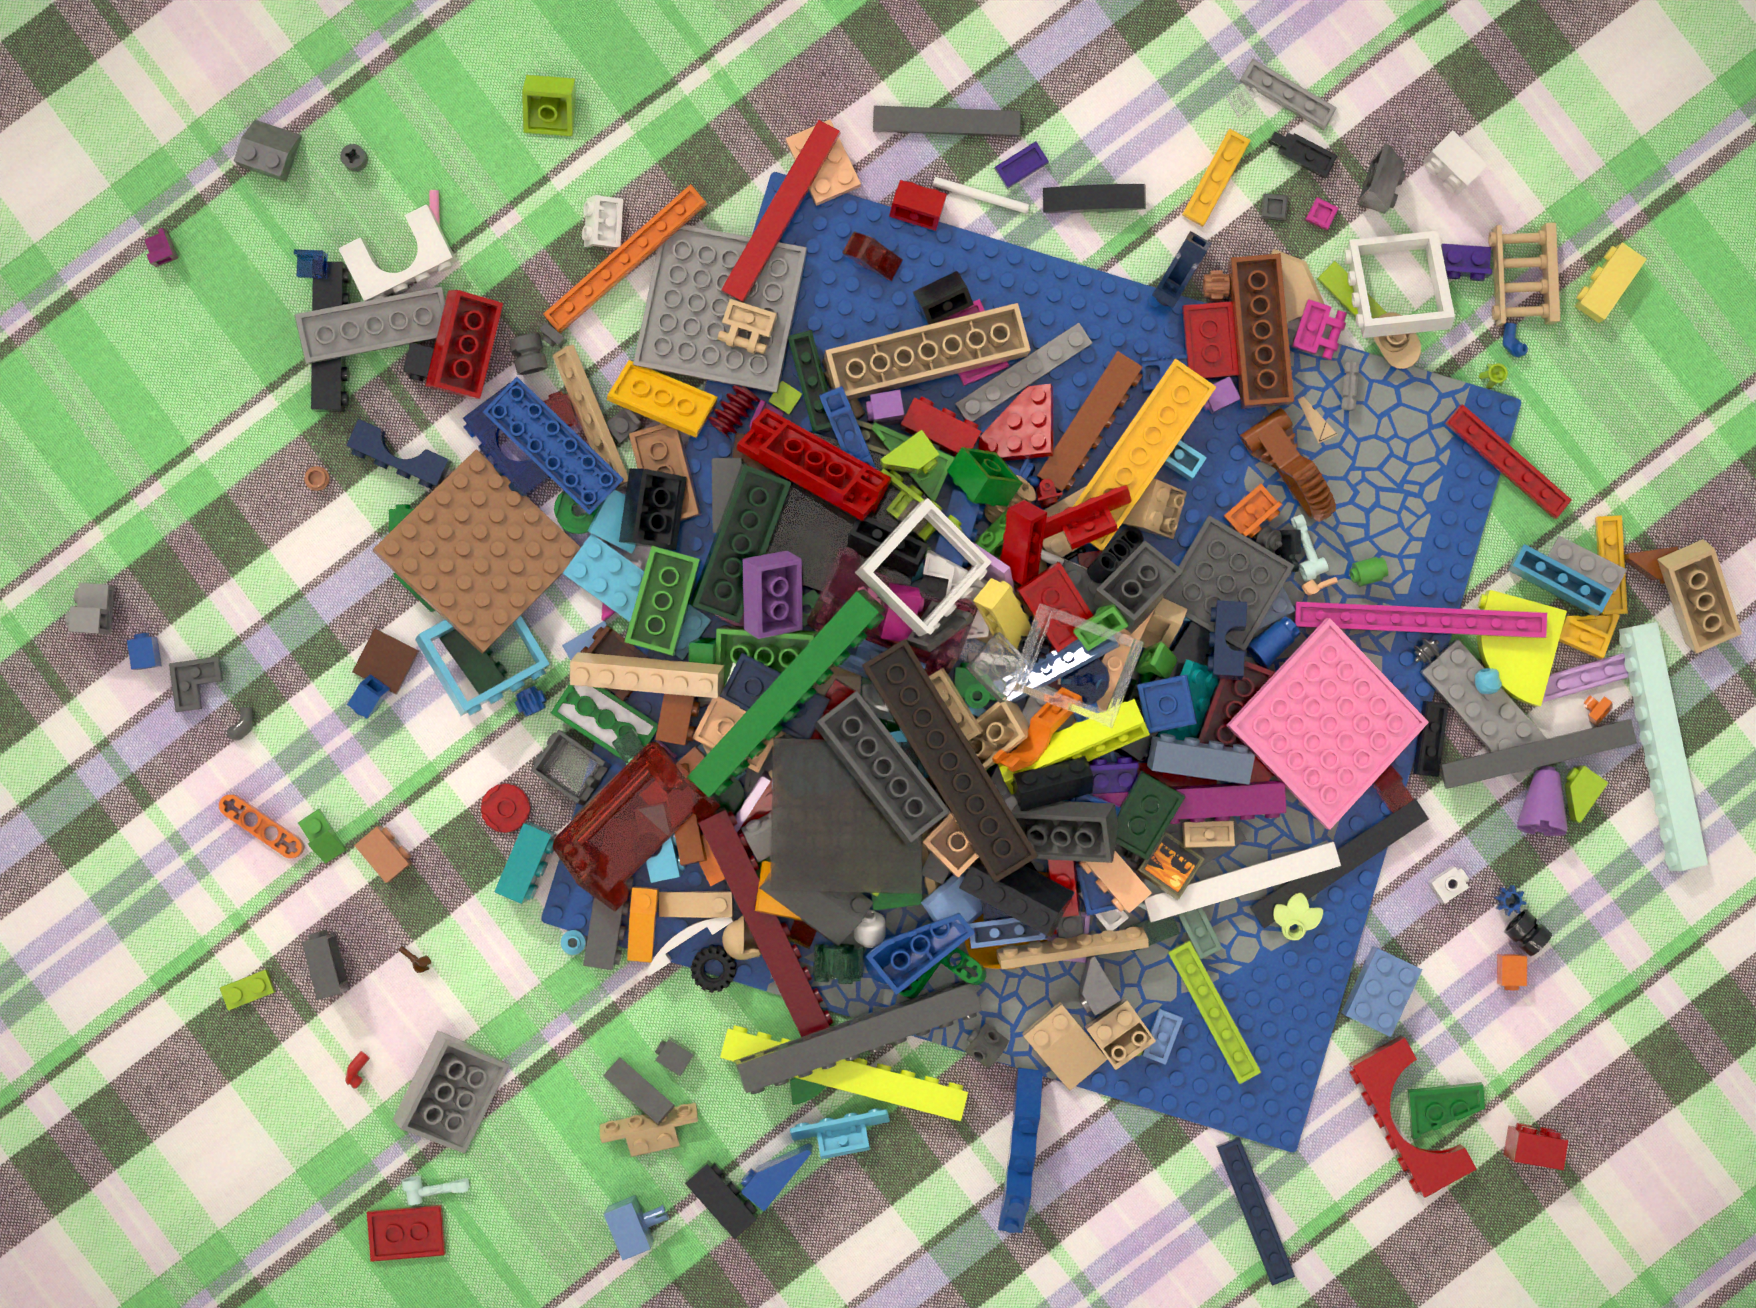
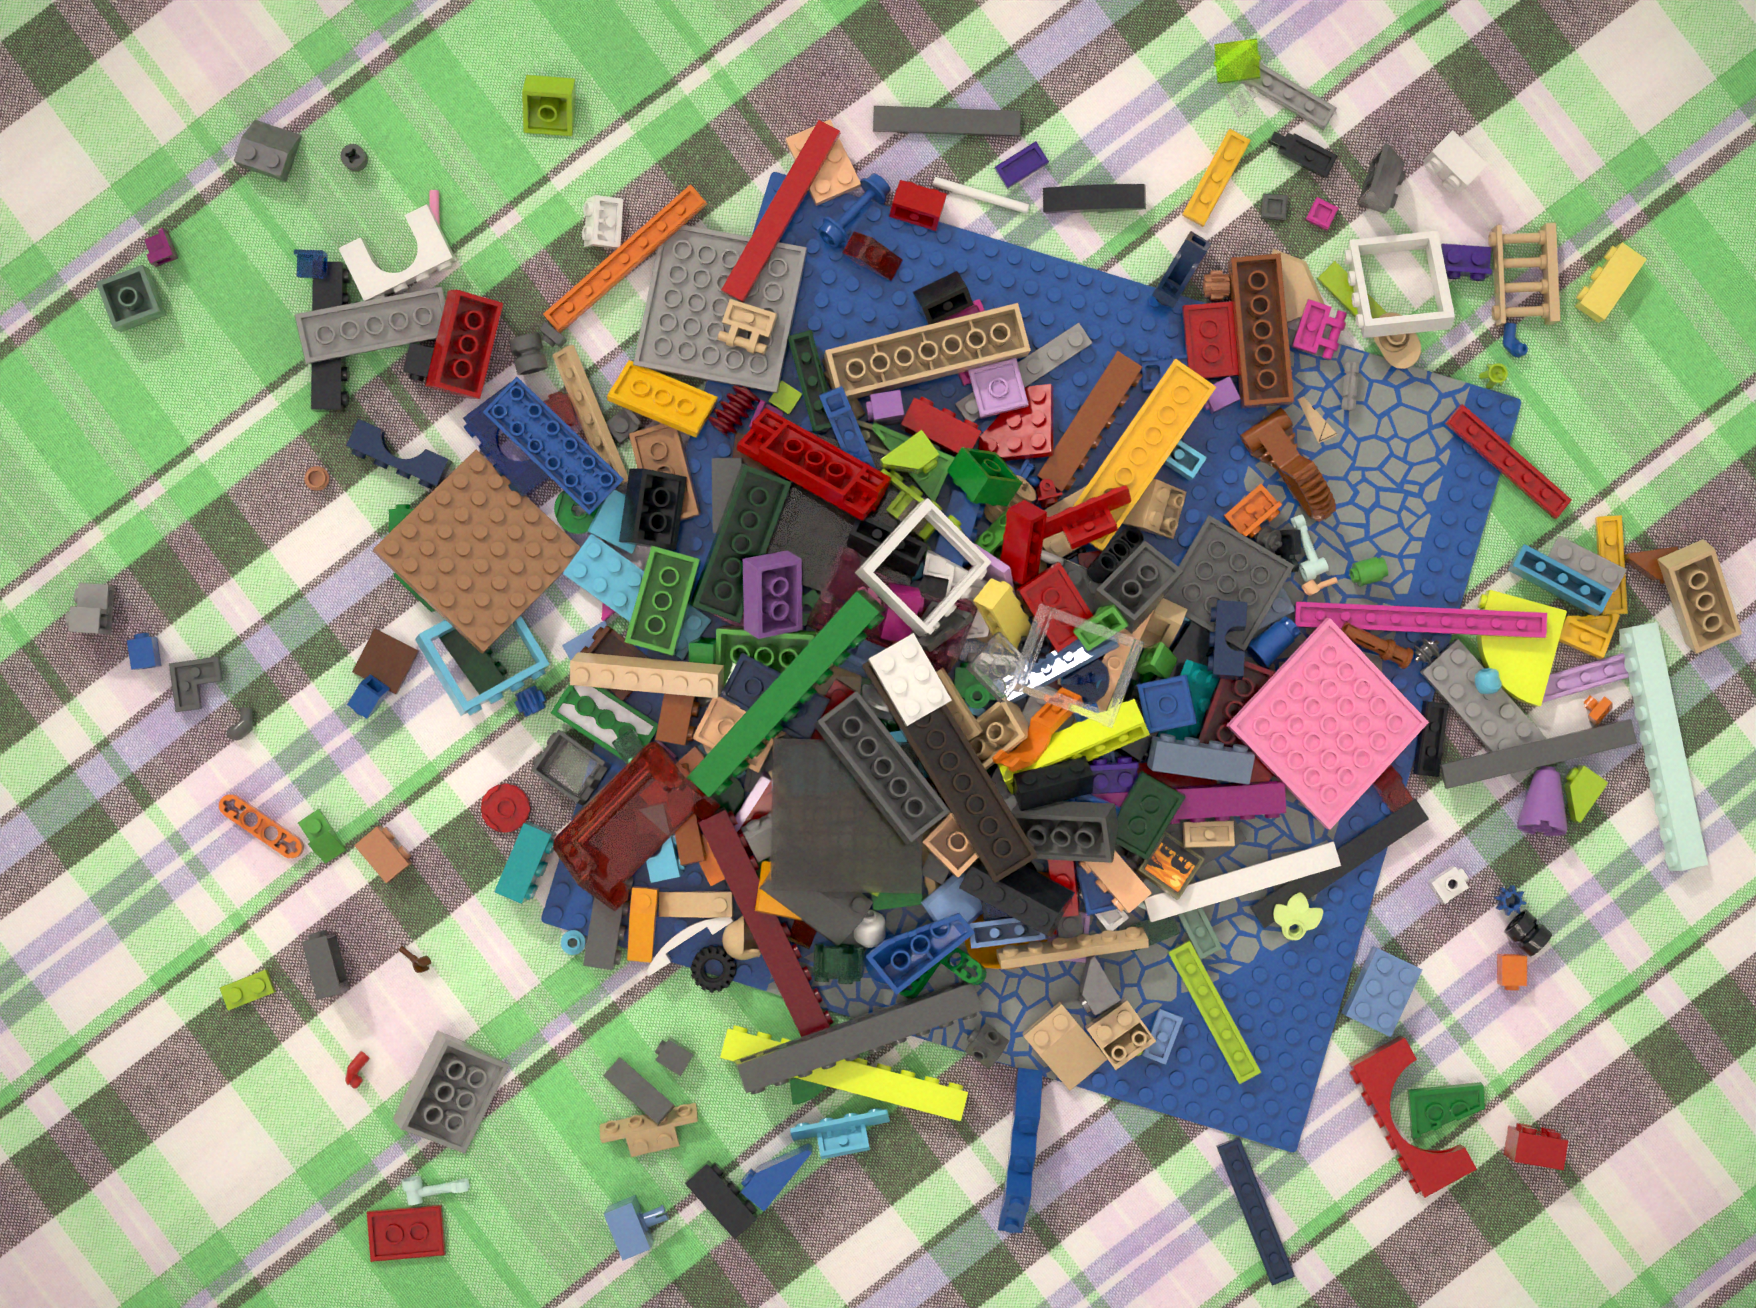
(131, 298): none -> sand green brick
(875, 188): none -> blue piece
(909, 679): none -> white brick
(998, 388): none -> lavender tile
(1237, 61): none -> clear neon green piece
(1386, 649): none -> dark orange pin

